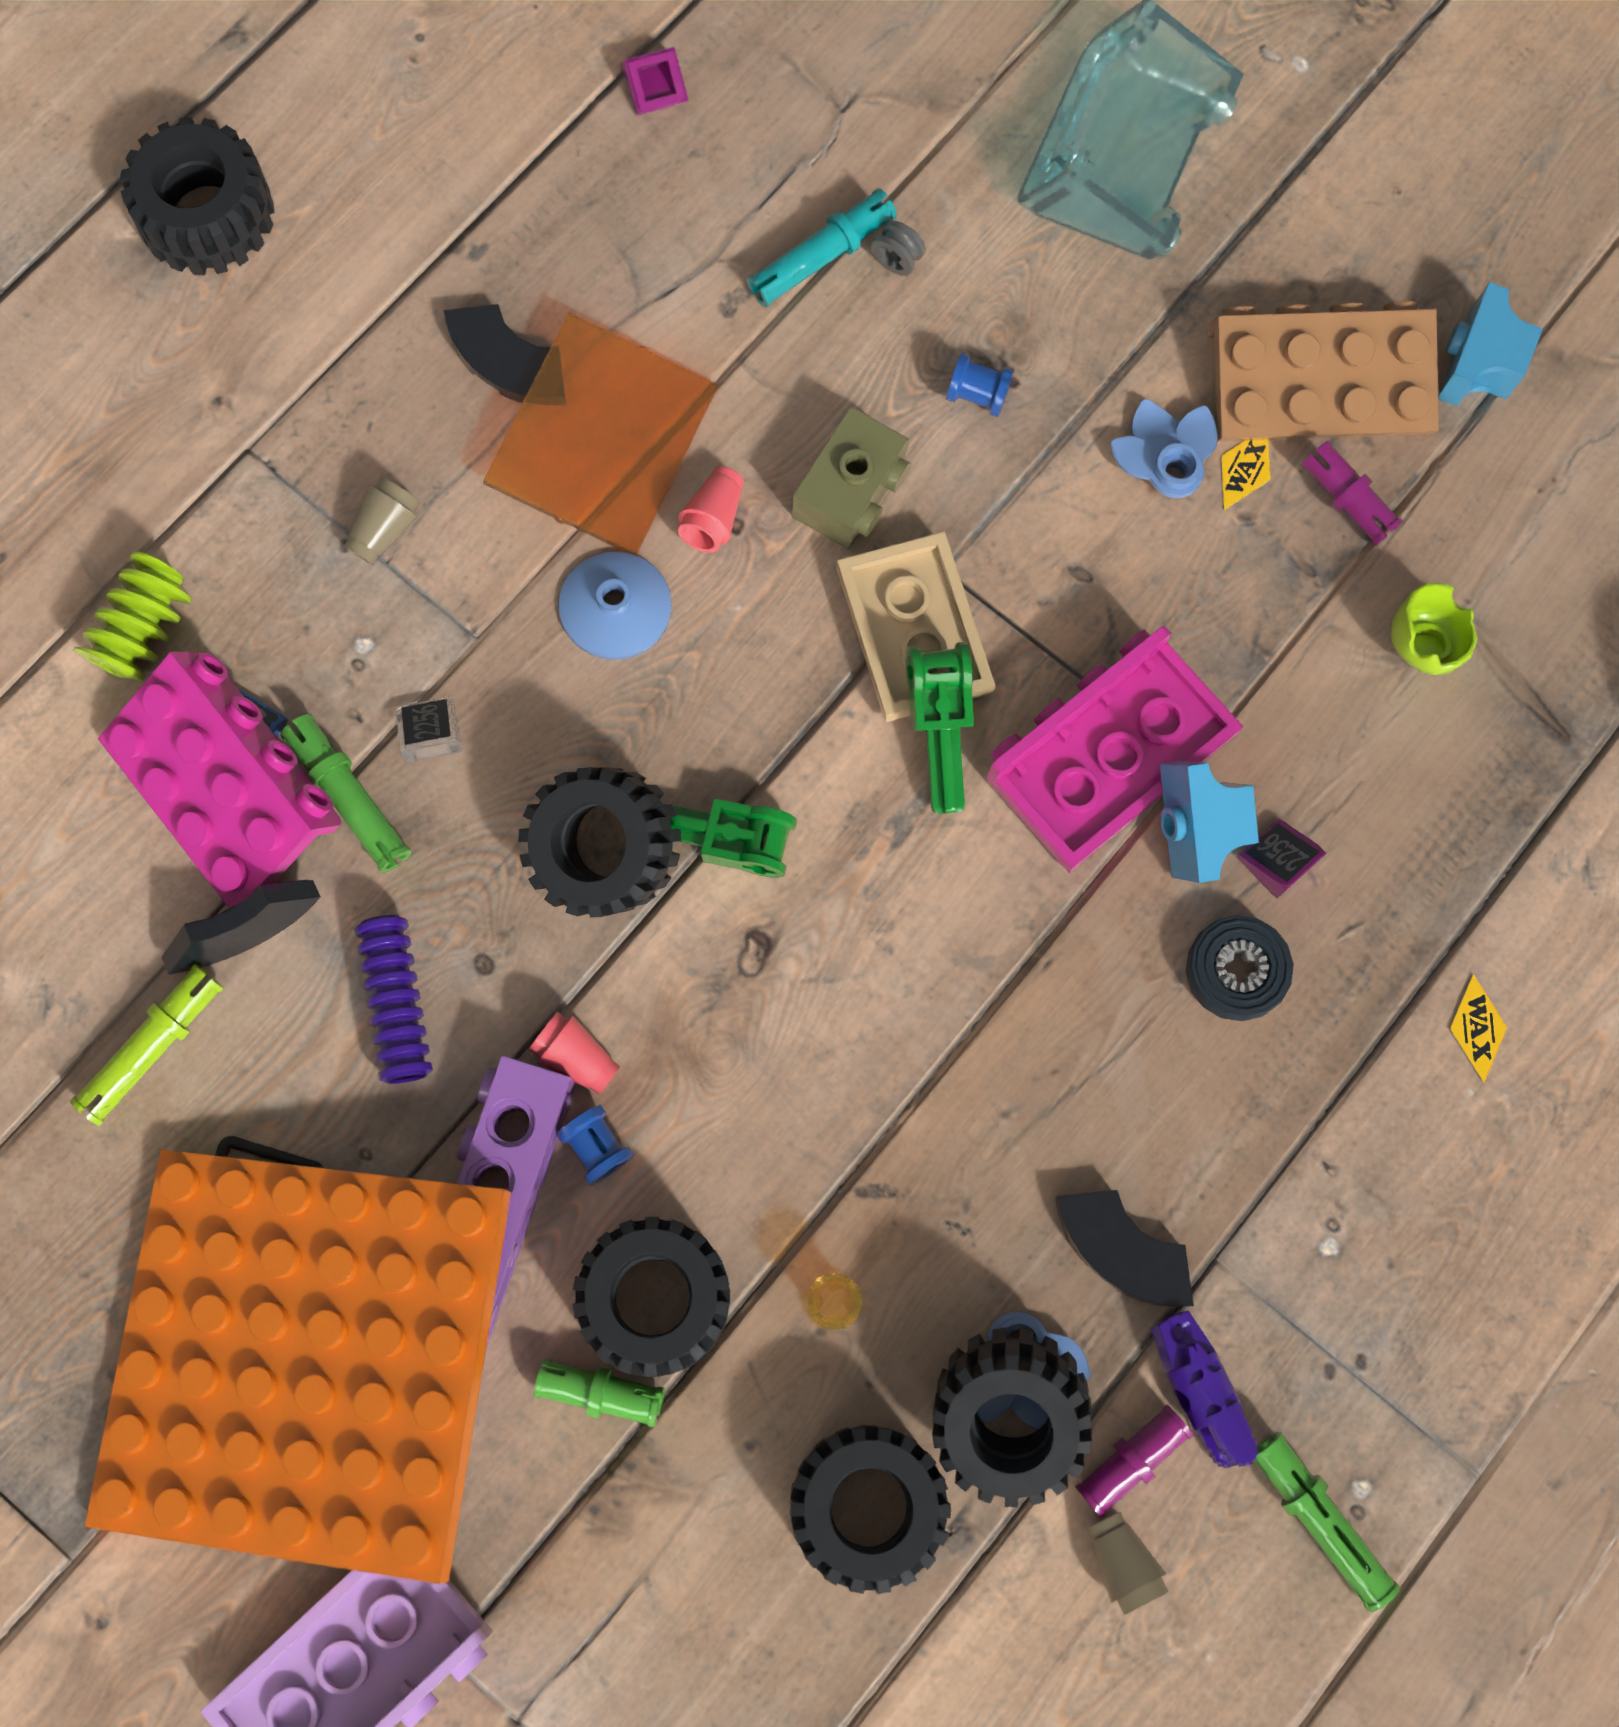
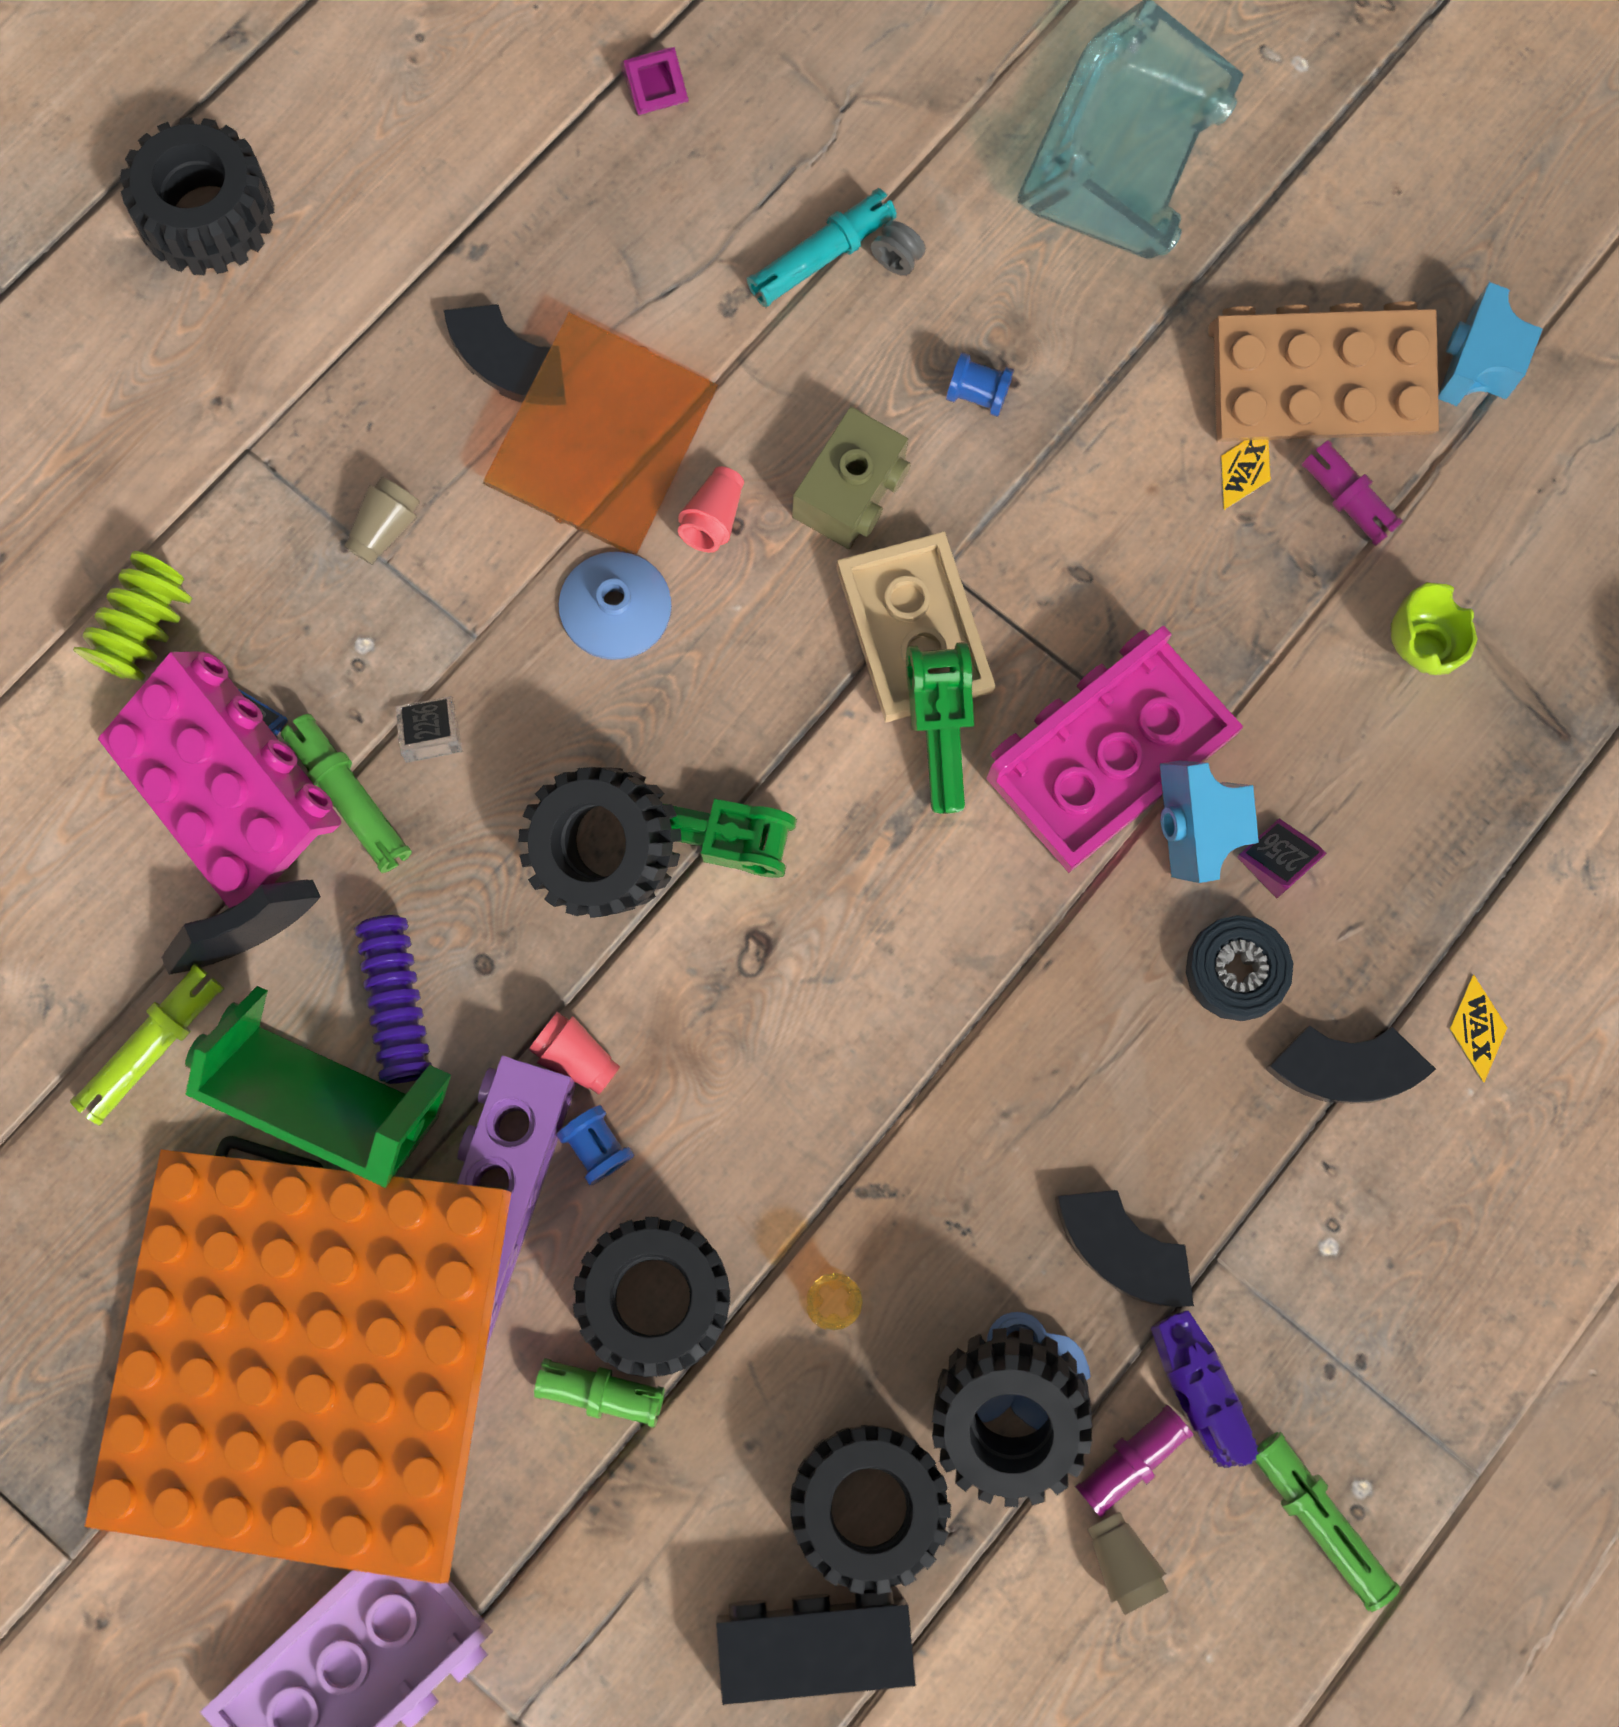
(310, 1096): none -> green panel
(814, 1648): none -> black brick
(1163, 443): medium blue plate -> none
(1350, 1071): none -> black tile

